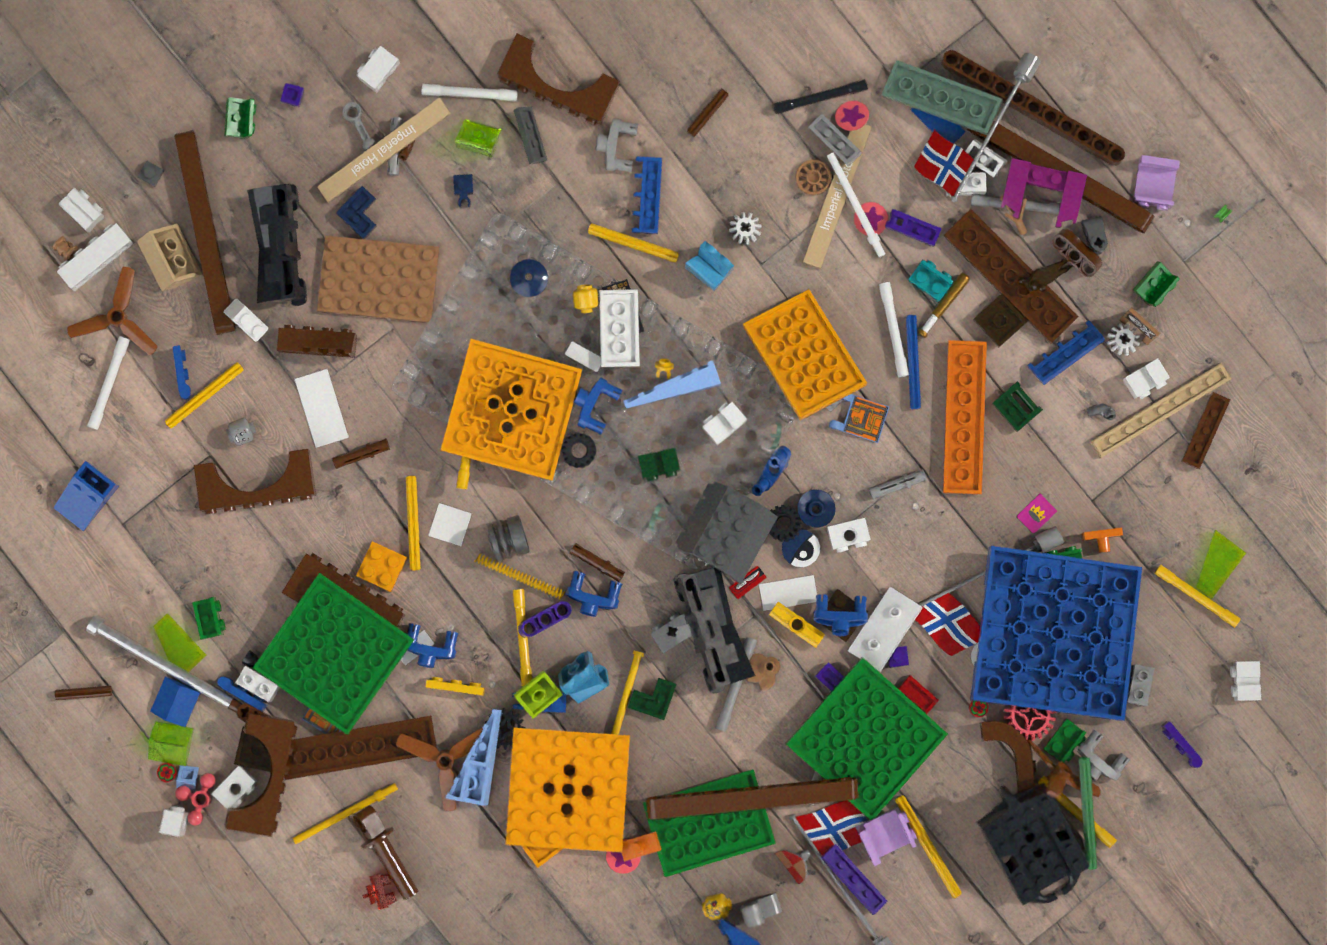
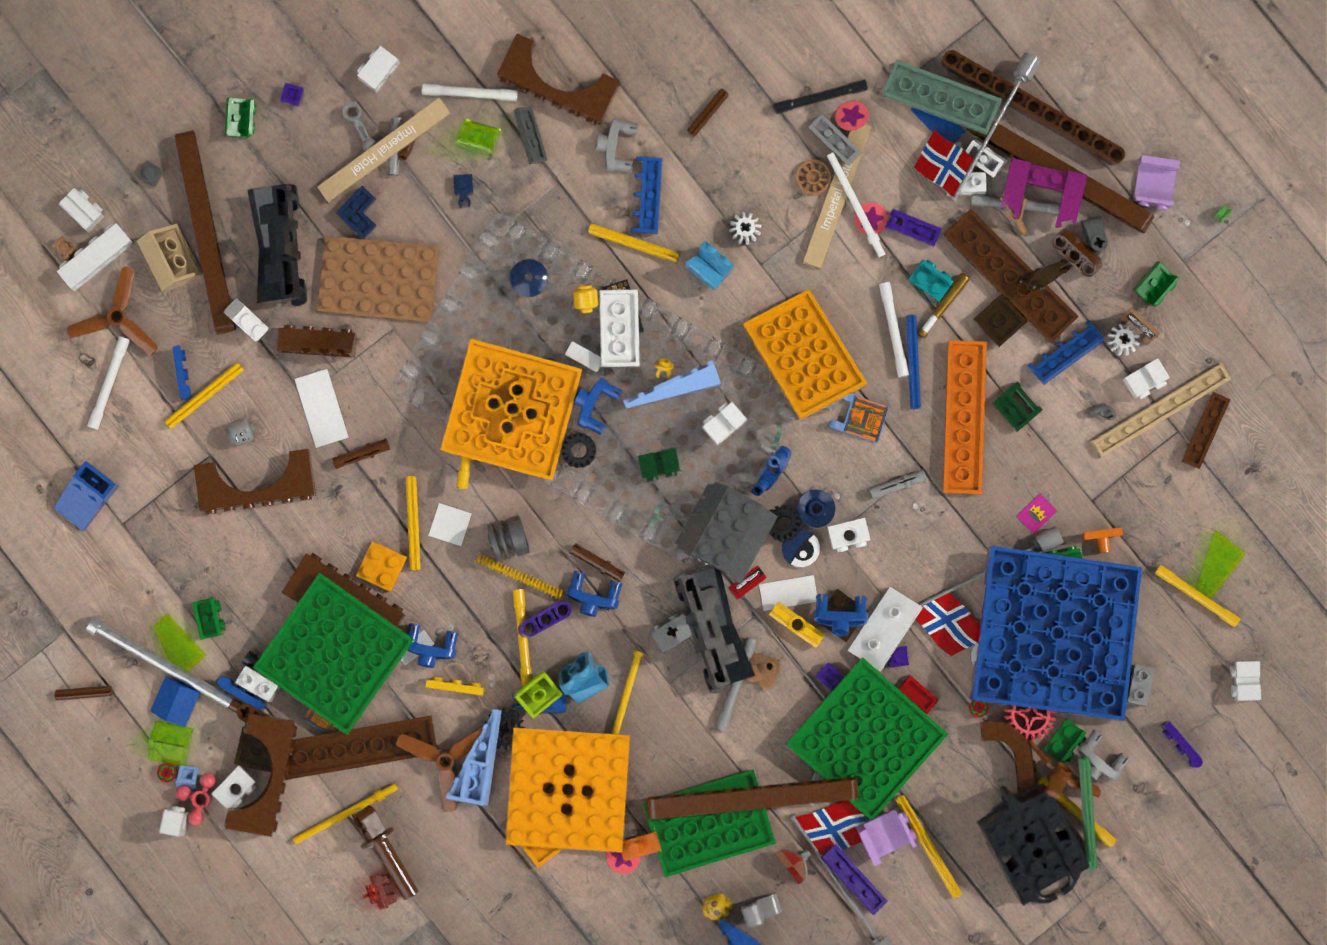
(658, 703): dark green plate -> none

